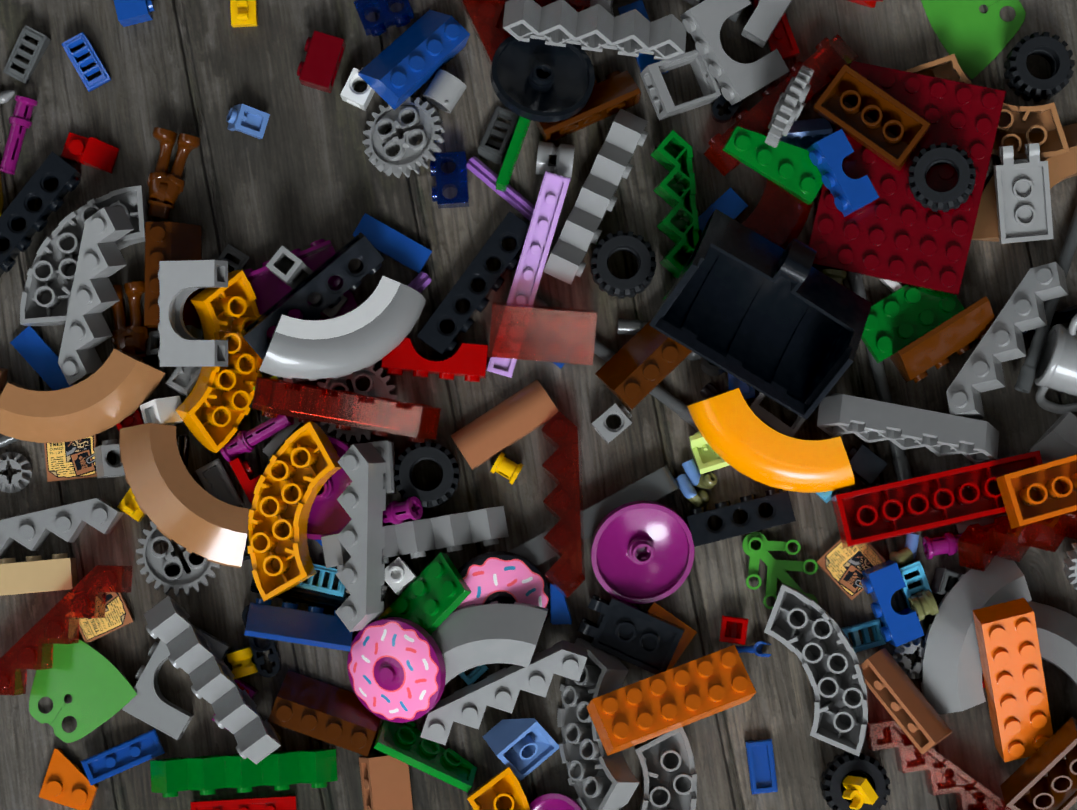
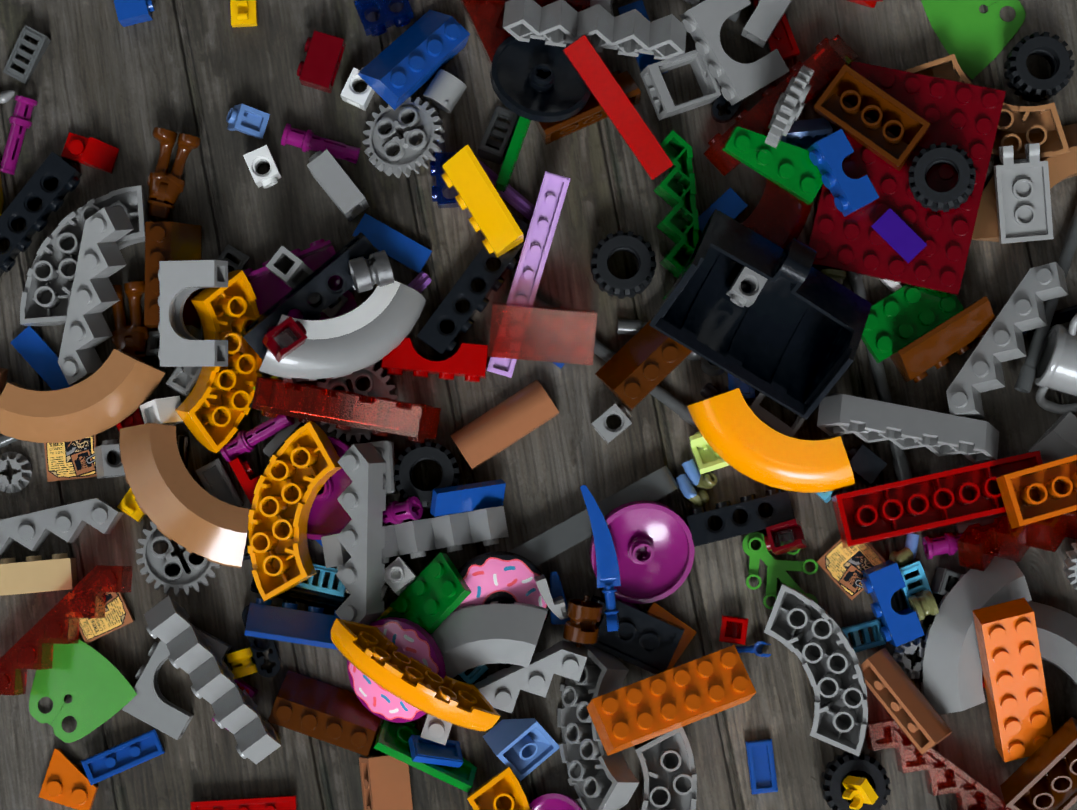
(76, 42): blue slope -> none
(232, 771): green brick -> none
(260, 156): none -> white brick
(285, 338): none -> dark red window
(308, 141): none -> magenta pin
(337, 184): none -> light grey window
(371, 271): none -> flat silver wheel
(411, 680): none -> light orange brick
(435, 753): none -> blue tile
(467, 497): none -> blue tile
(482, 201): none -> yellow slope
(506, 468): yellow bush -> none
(556, 604): none -> light grey slope
(564, 159): light grey wheel -> none
(565, 504): clear red brick -> none
(582, 622): none -> reddish brown wheel
(596, 197): light grey brick -> none
(606, 559): none -> blue sword
(617, 107): none -> red tile
(756, 282): none -> light grey brick
(785, 537): none -> dark red window
(899, 235): none -> dark purple tile

